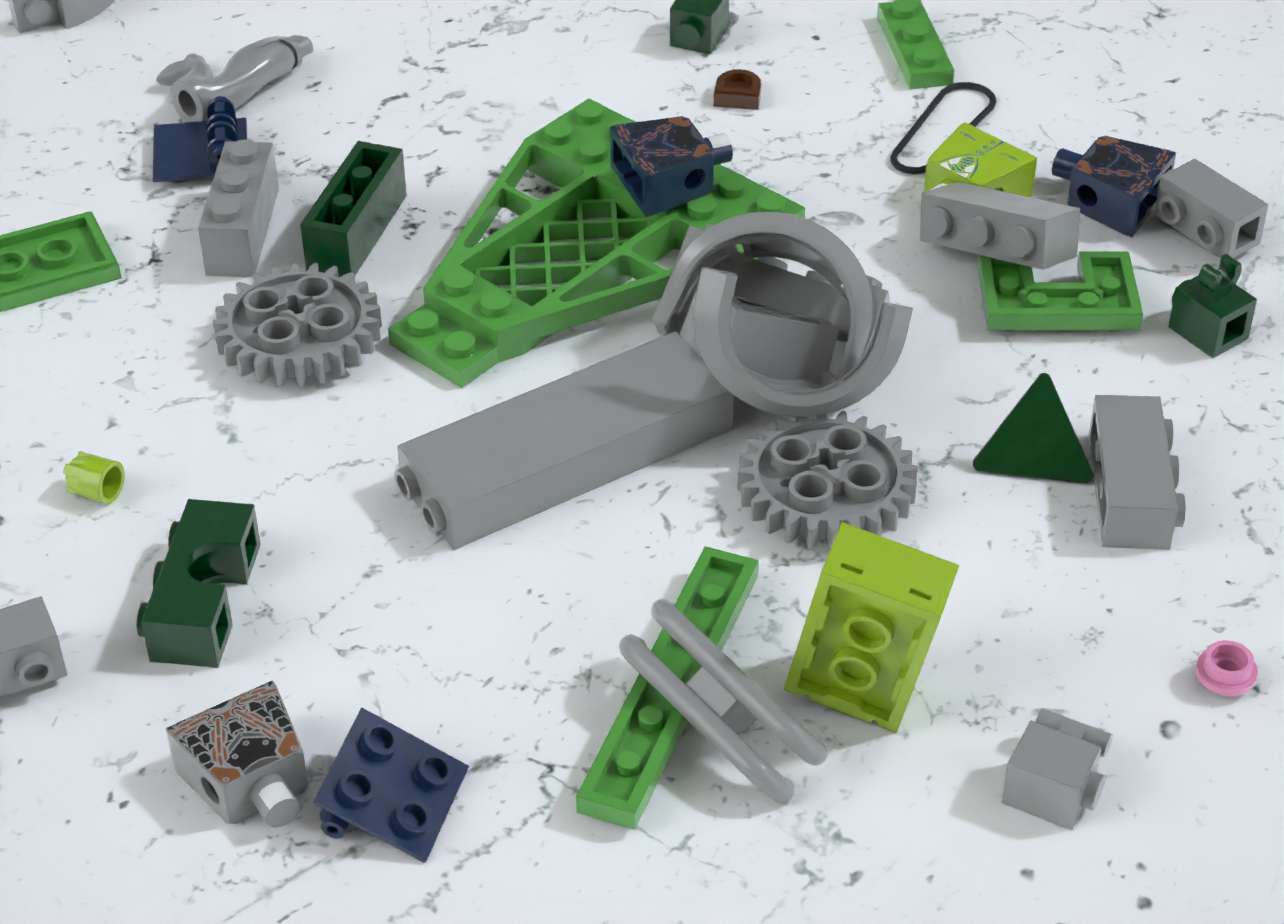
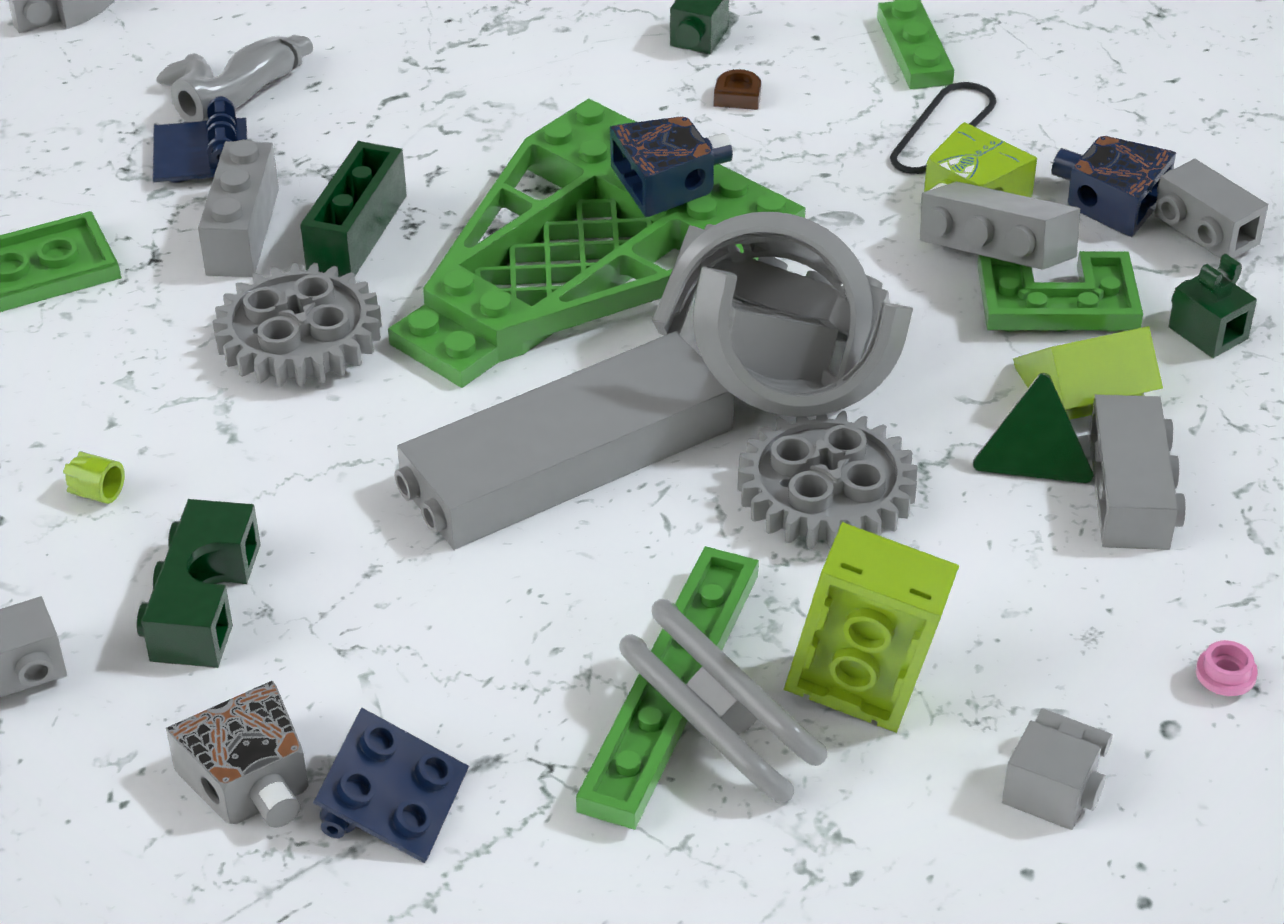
(1096, 366): none -> lime slope

